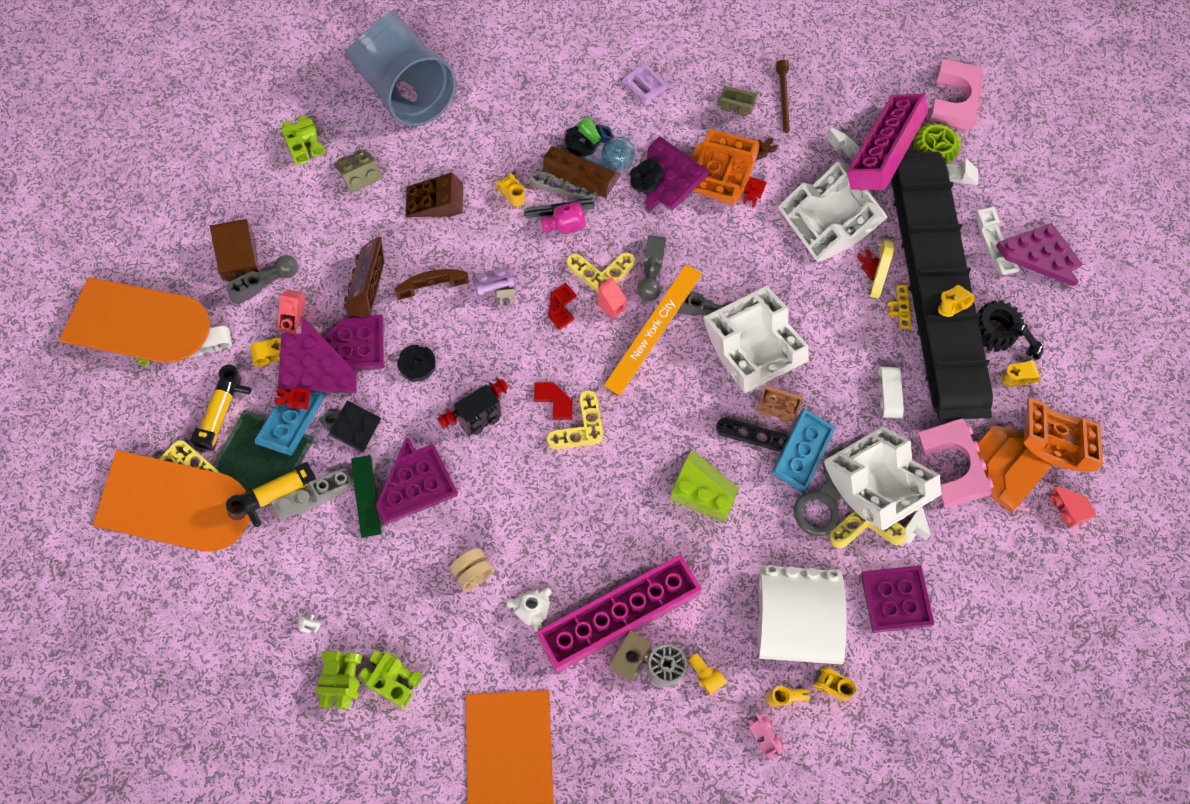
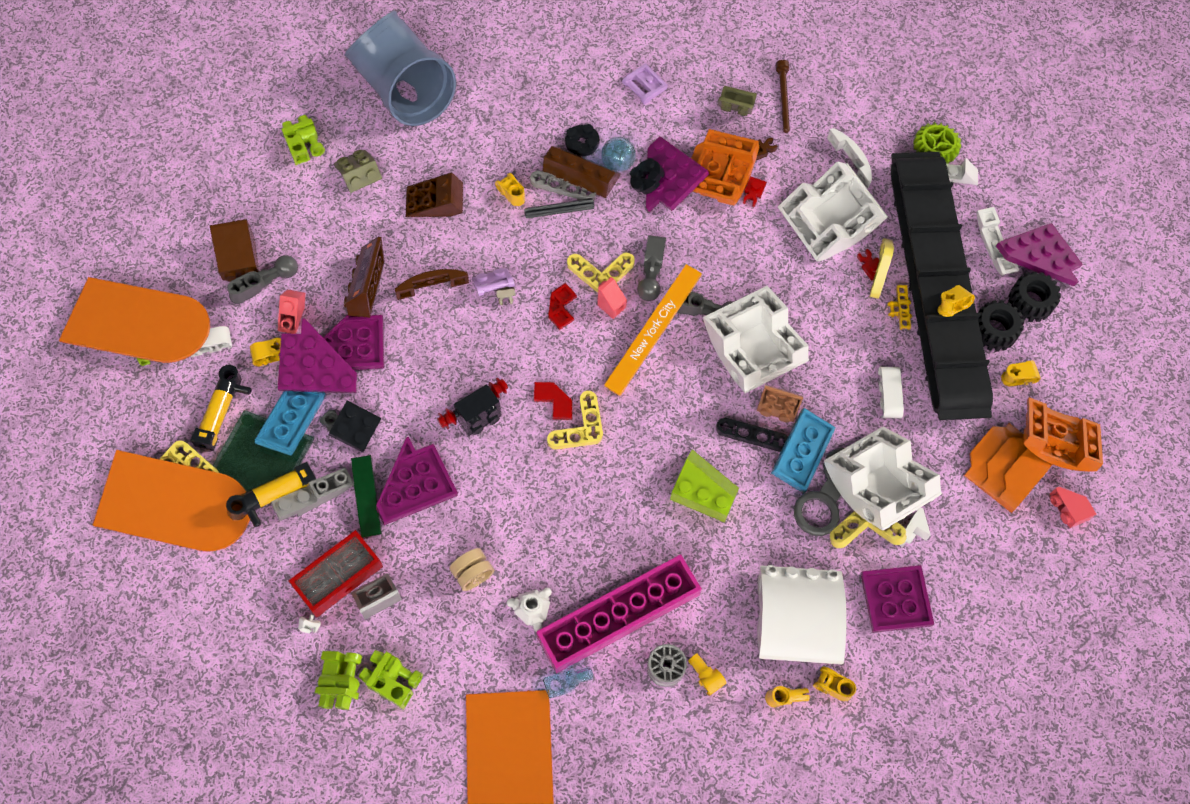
(296, 398): red plate -> none
(336, 573): none -> brick
(376, 596): none -> light grey slope
(418, 353): black plate -> none
(566, 219): dark pink piece -> none
(568, 679): none -> clear light blue bracket
(589, 130): bright green cone -> none
(604, 132): dark blue tile -> none
(632, 644): dark tan brick -> none
(763, 728): bright pink hinge -> none
(887, 142): dark pink brick -> none
(958, 436): bright pink arch -> none
(969, 80): bright pink arch -> none
(1035, 348): black bar -> none
(1043, 287): none -> black tyre

